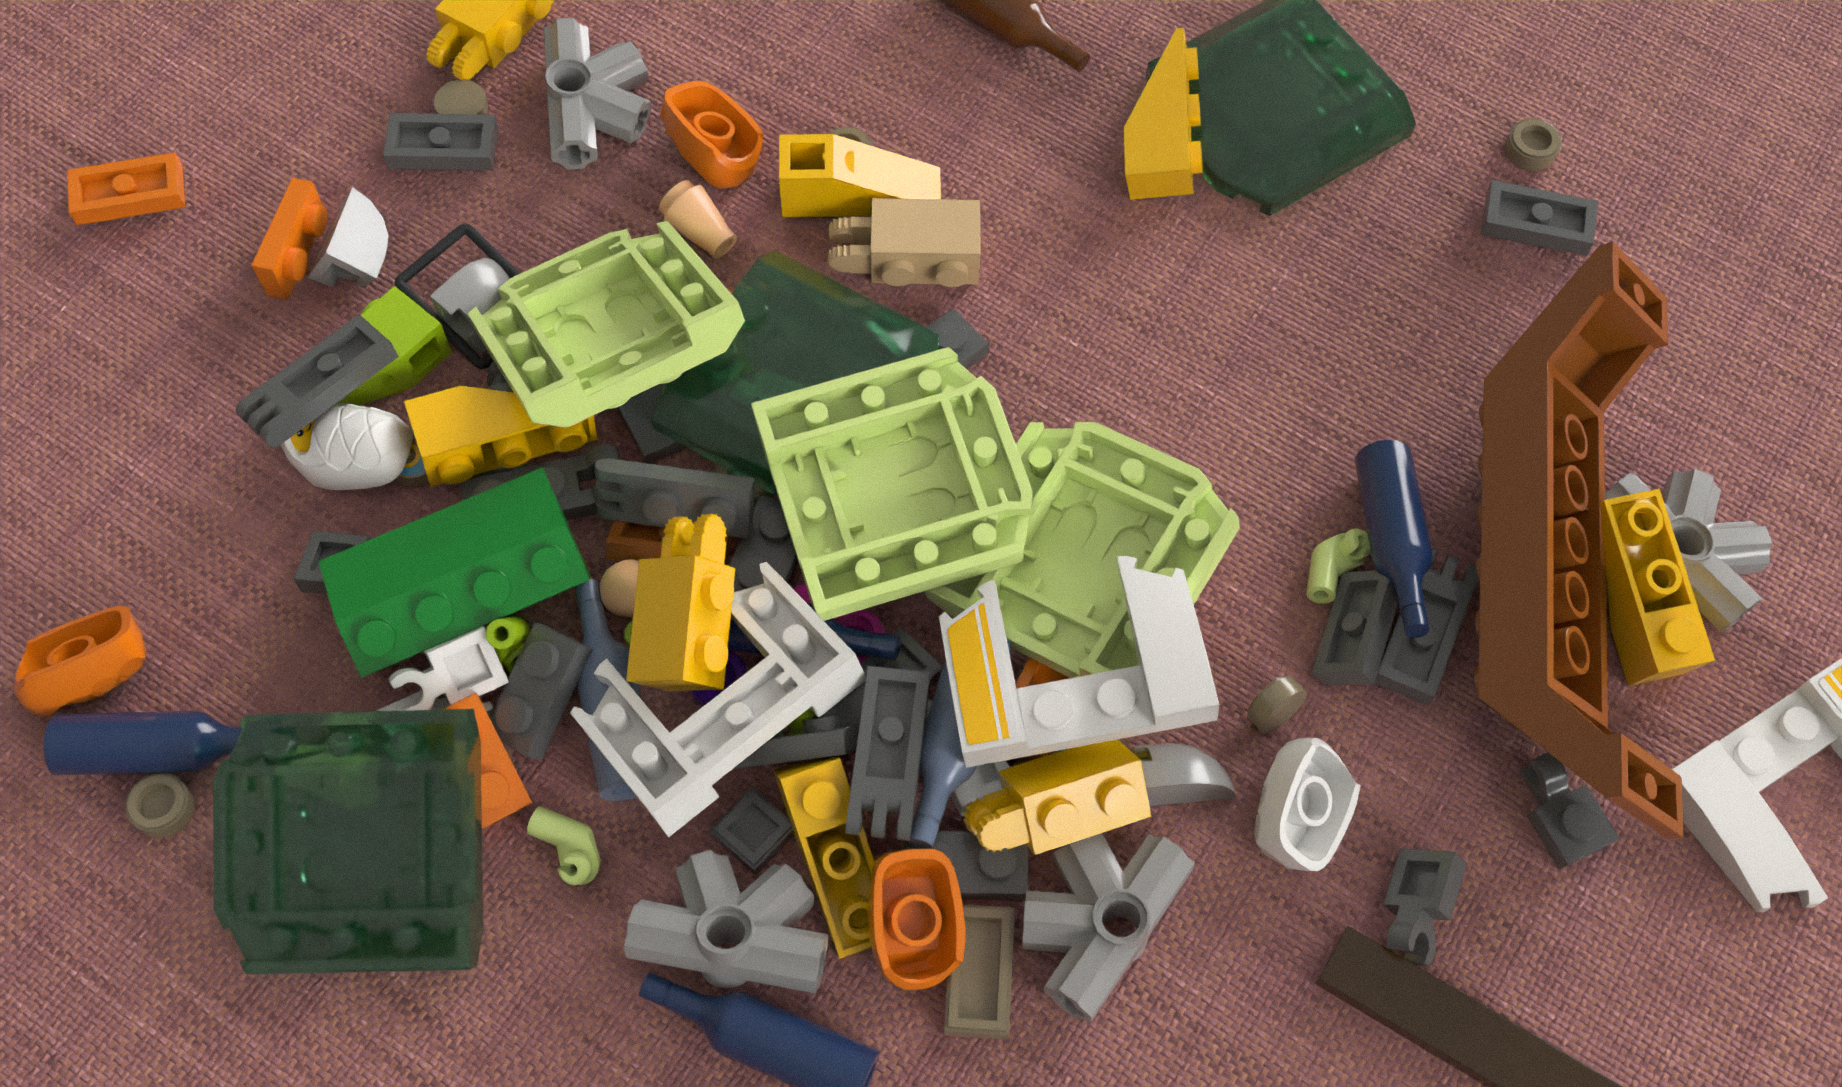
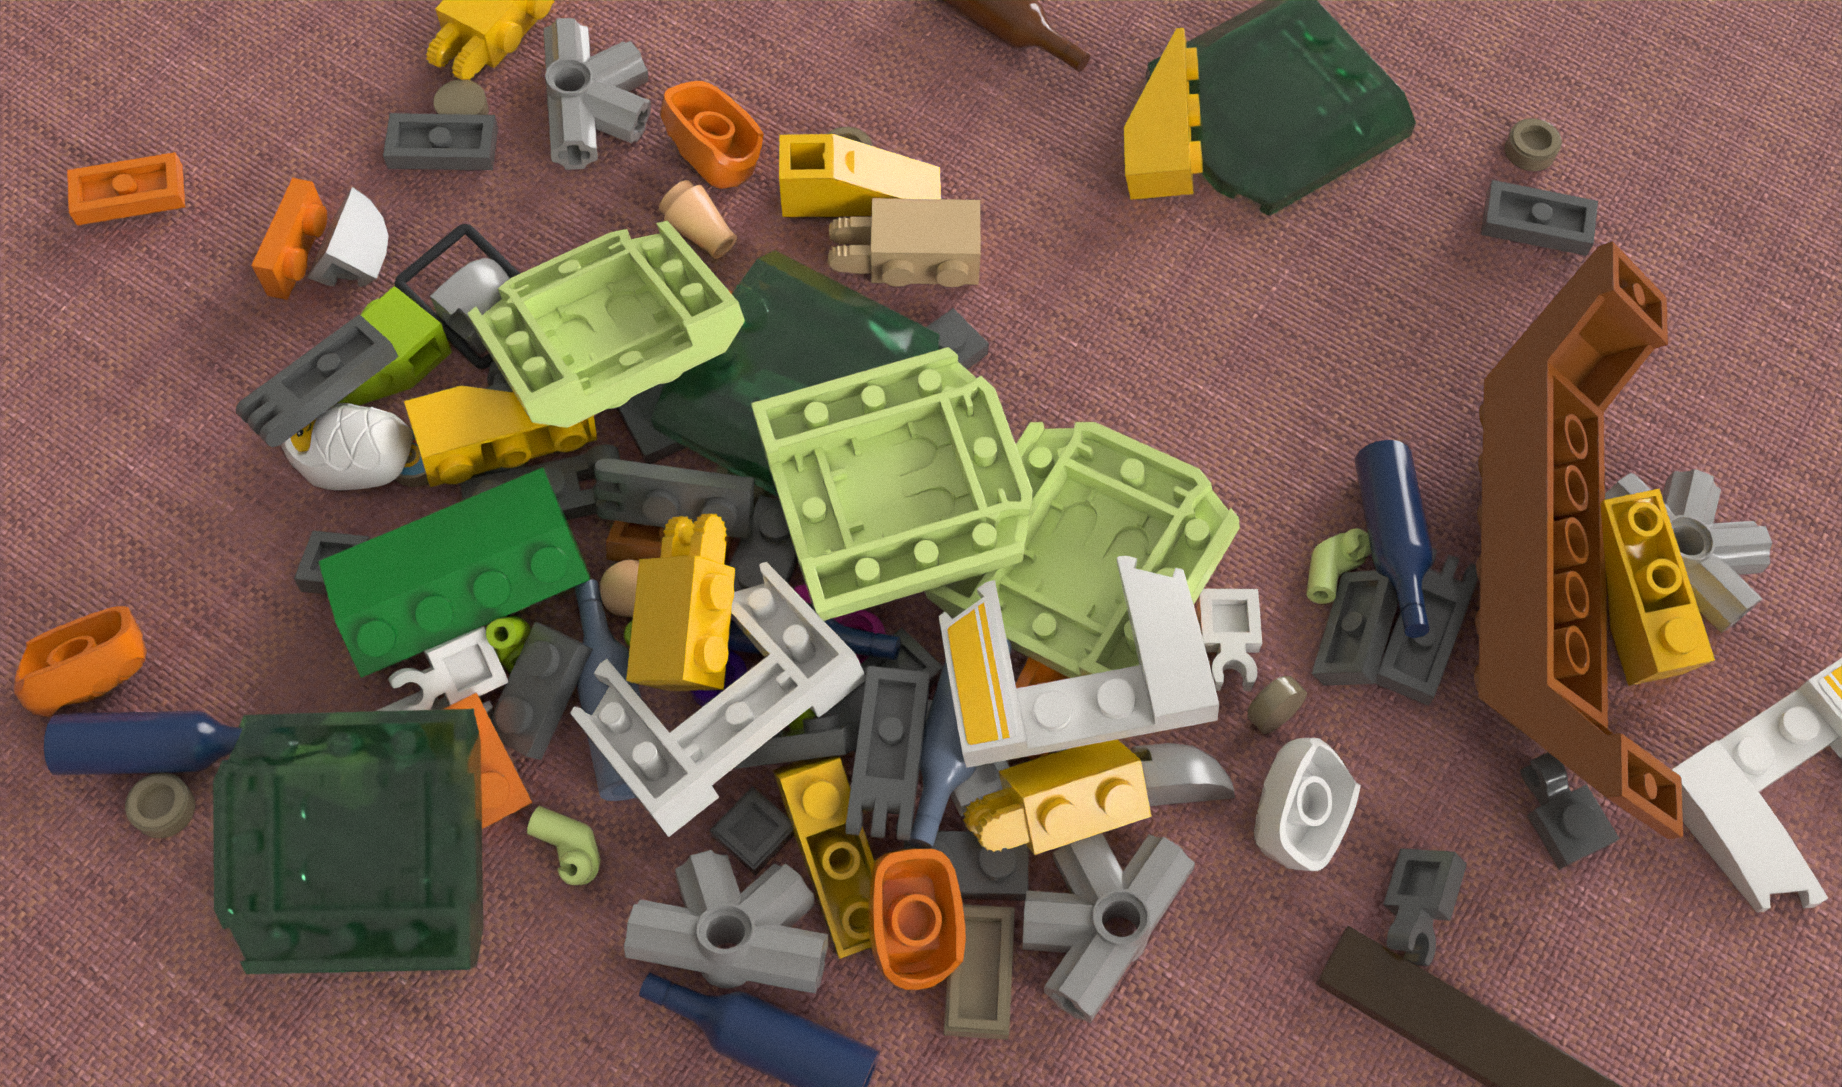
(1232, 629): none -> white plate

